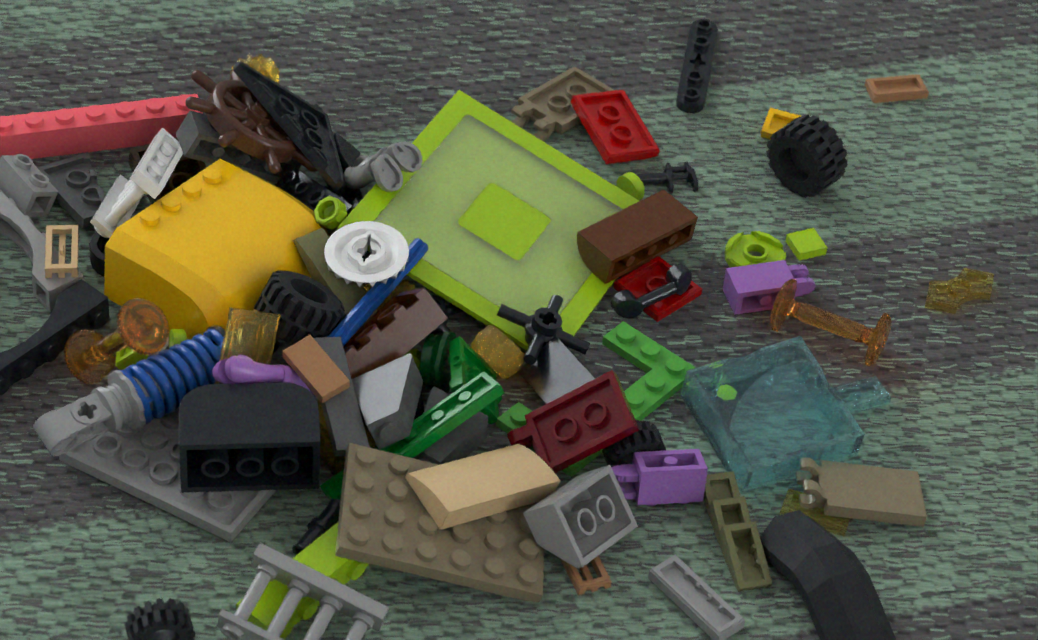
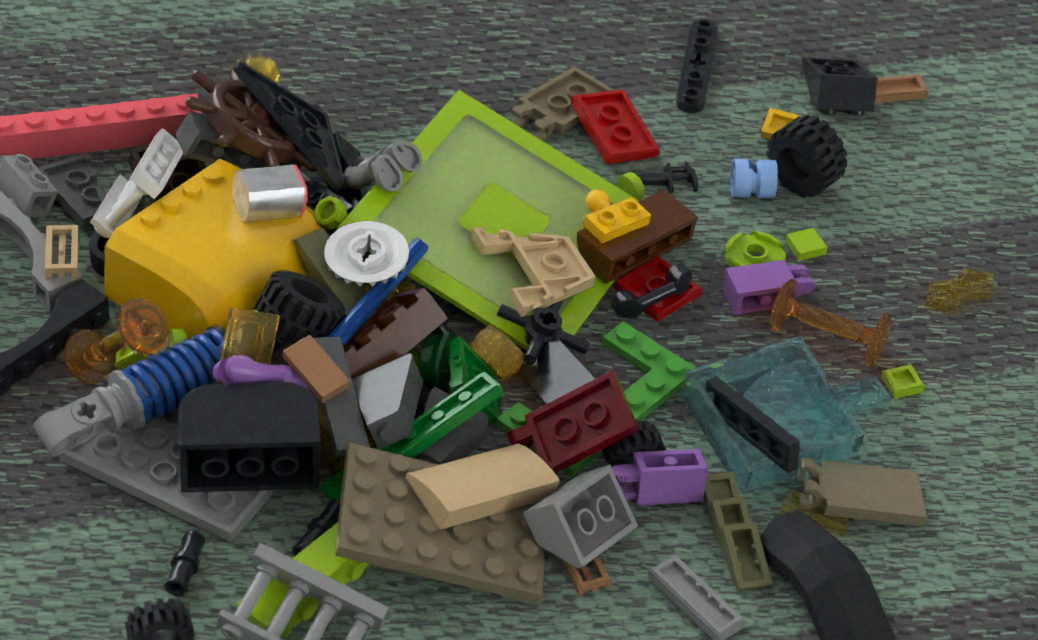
(185, 563): none -> black pin
(269, 193): none -> flat silver piece
(547, 260): none -> tan wing
(613, 220): none -> yellow plate
(753, 178): none -> light blue wheel
(755, 425): none -> black plate
(840, 85): none -> black slope
(902, 381): none -> lime tile

